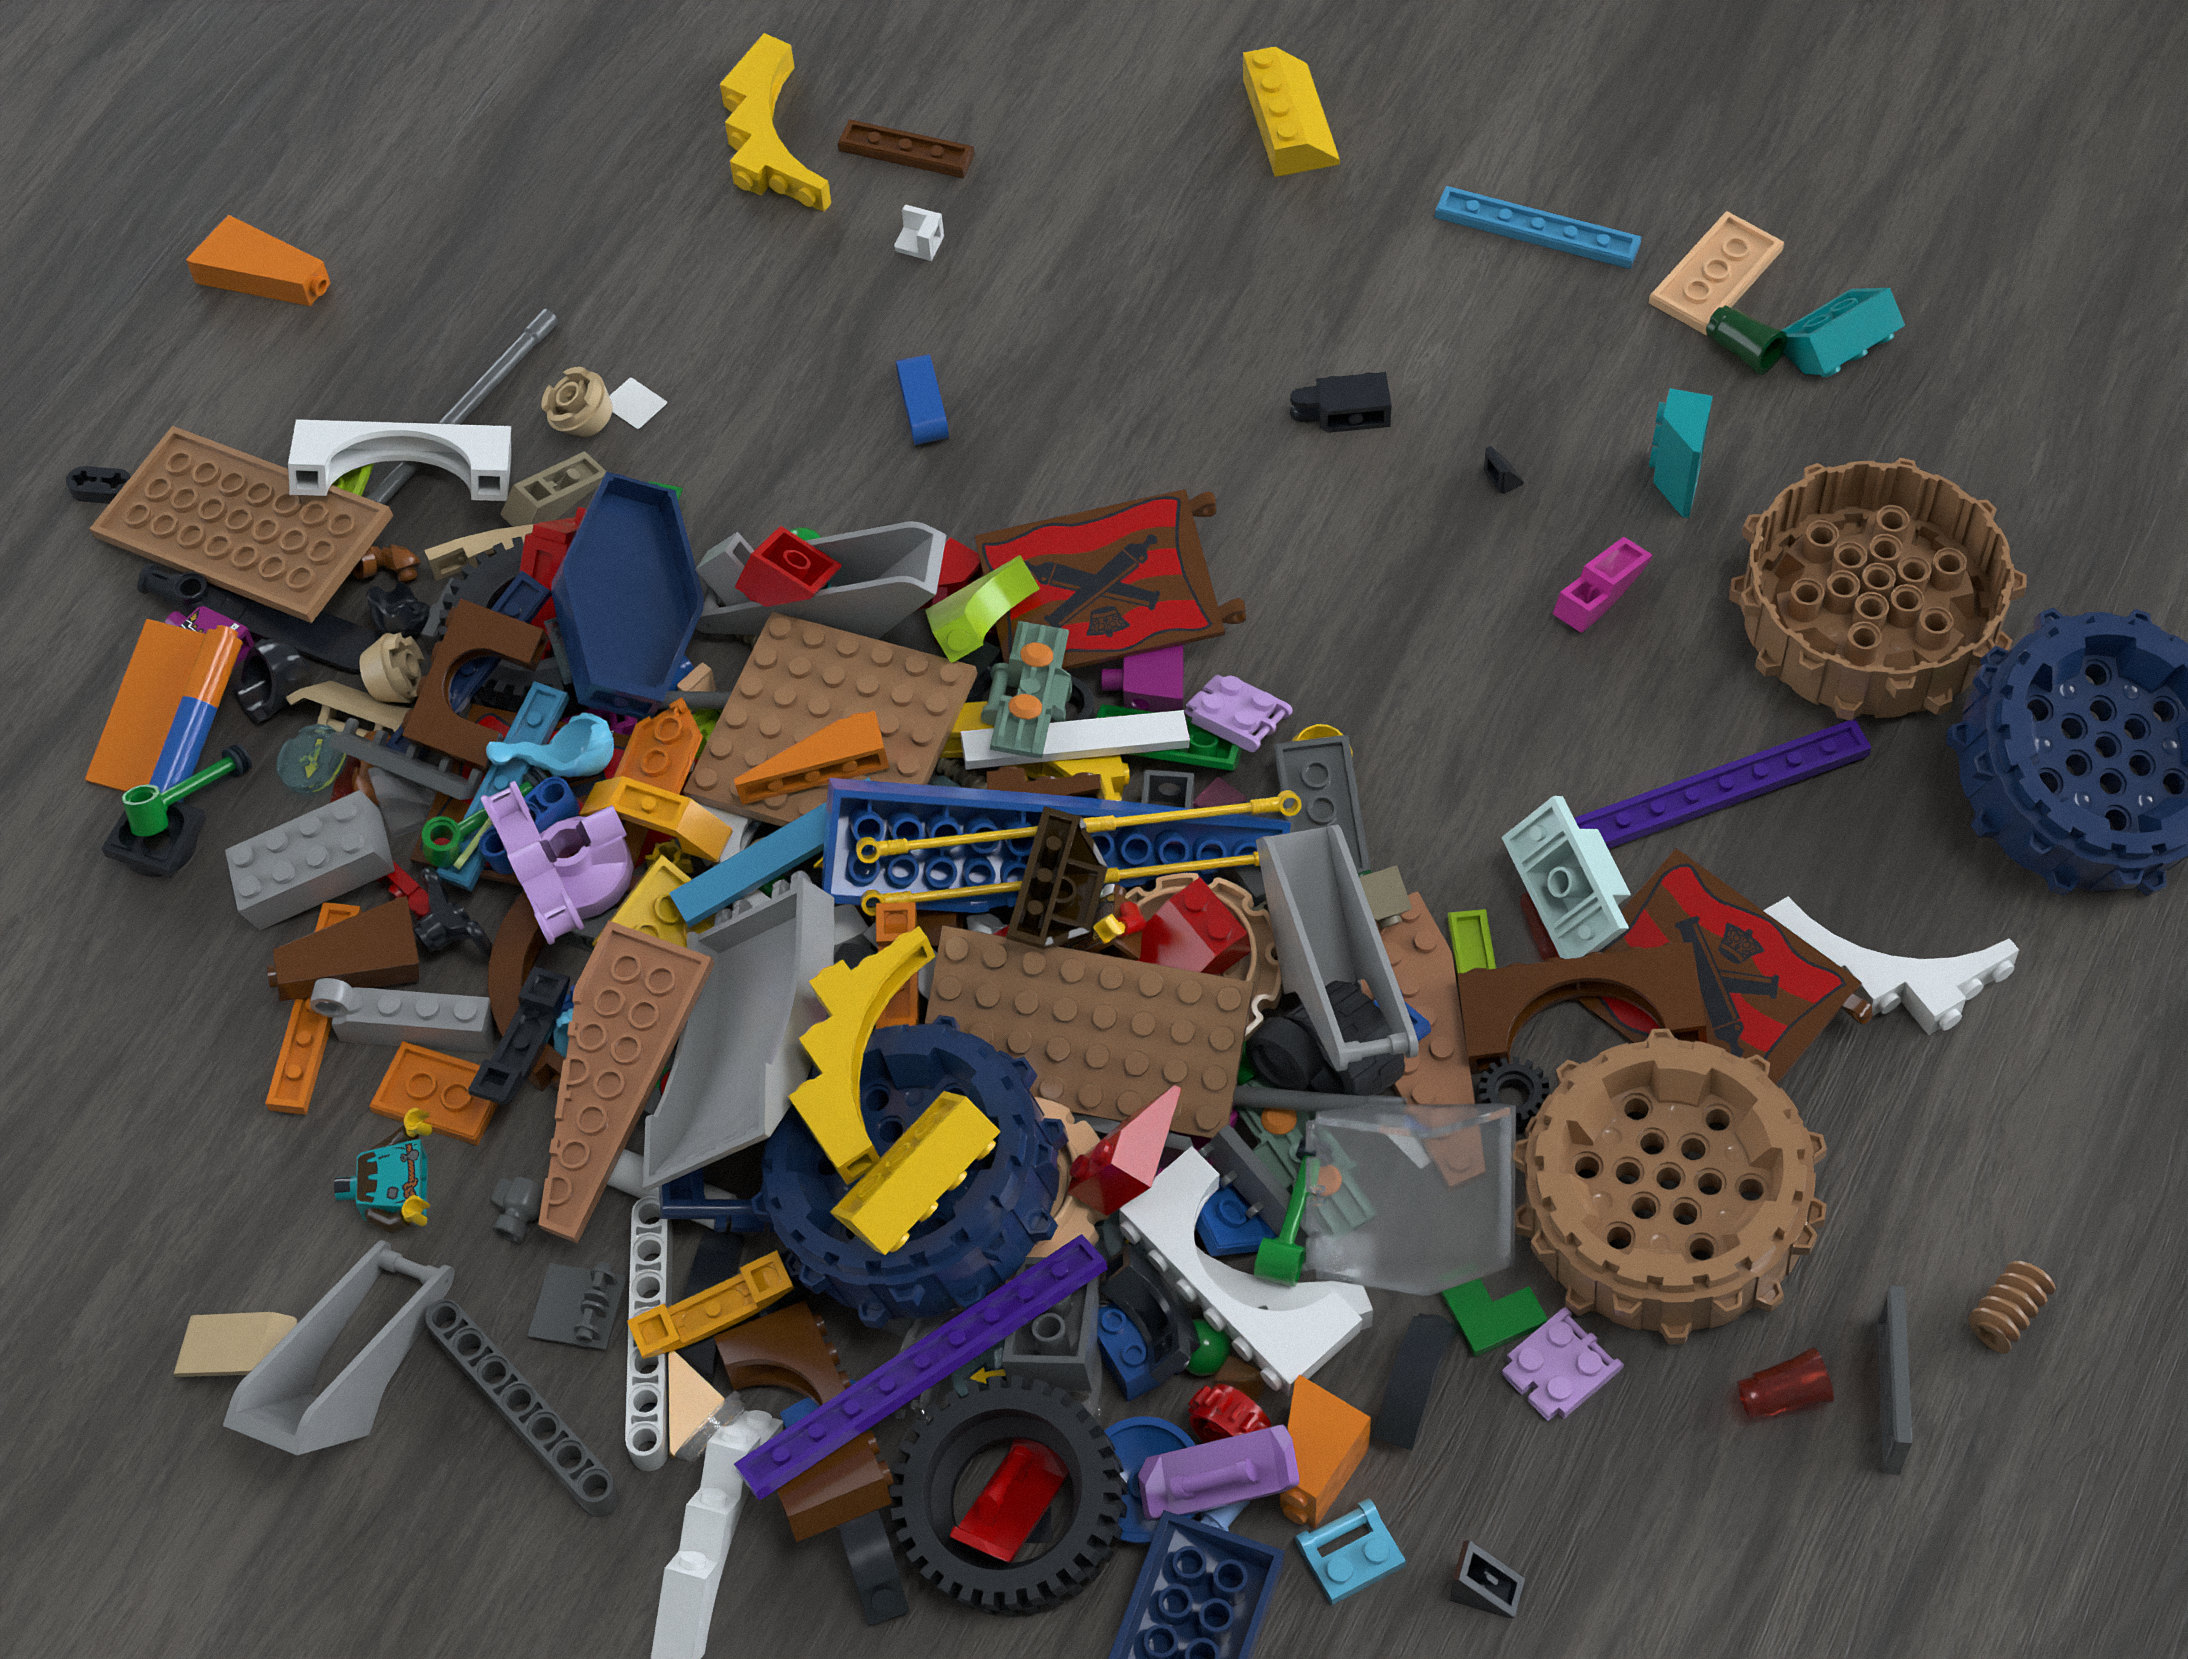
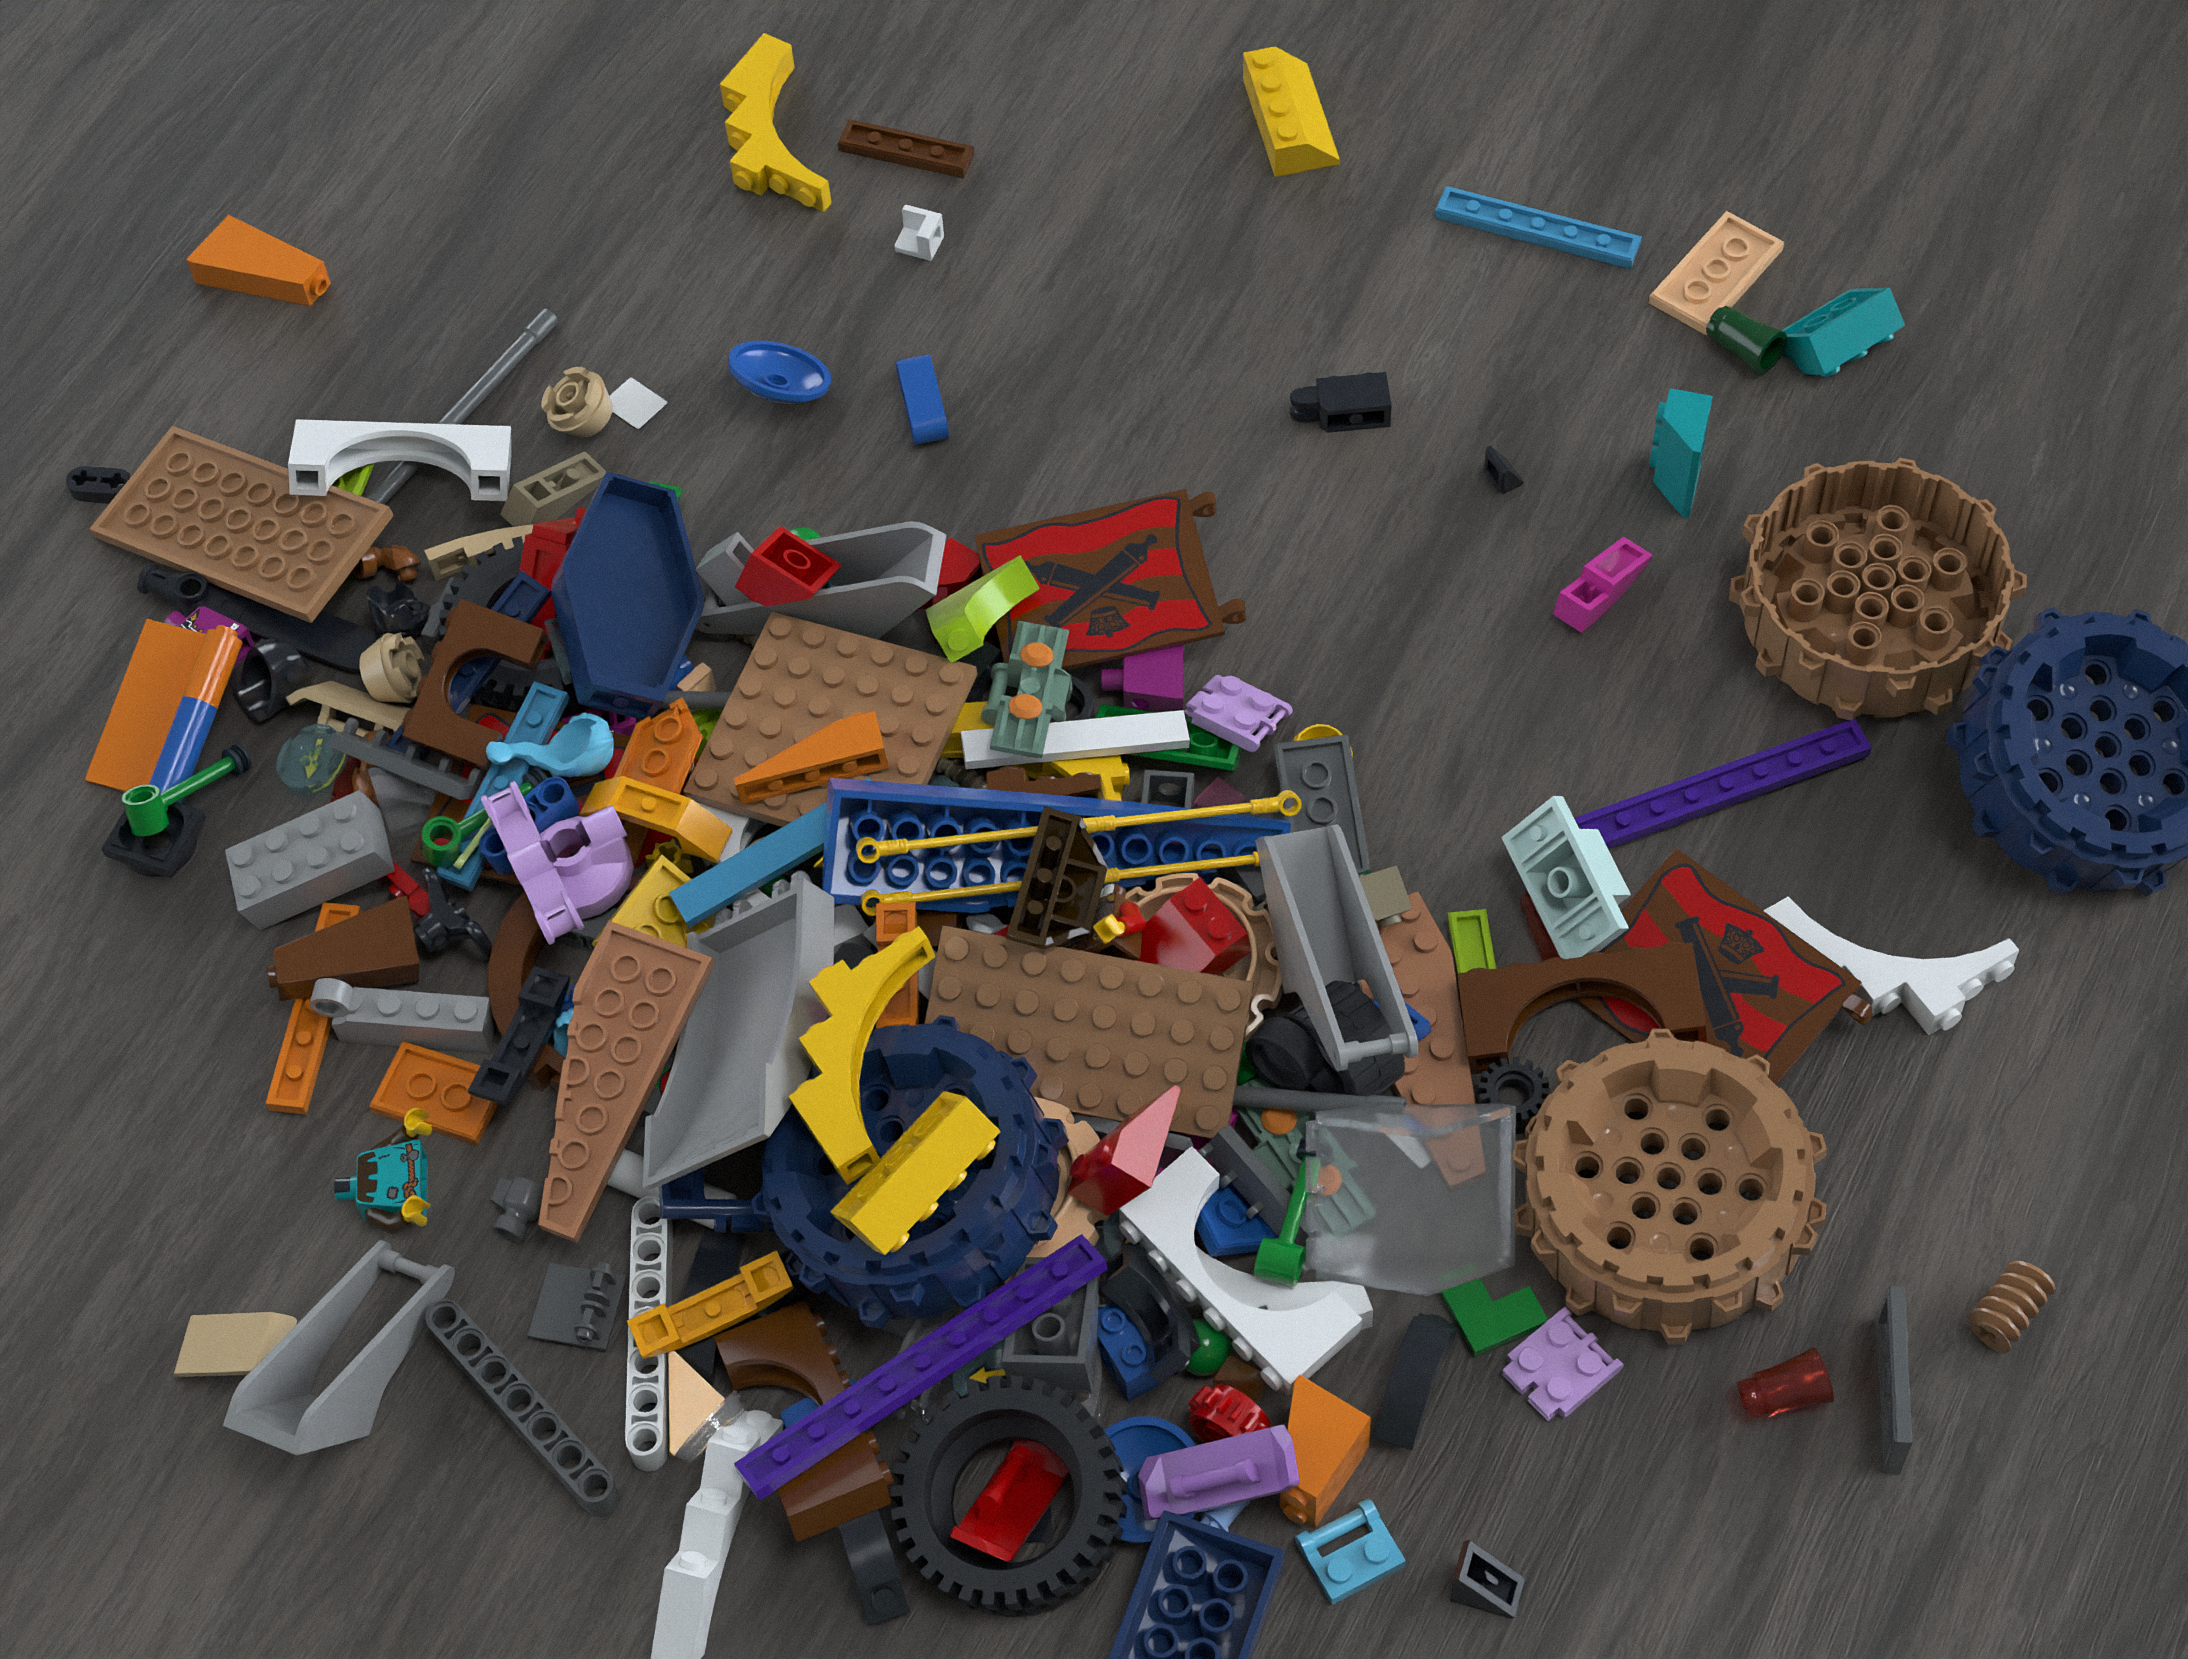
(779, 372): none -> blue dish

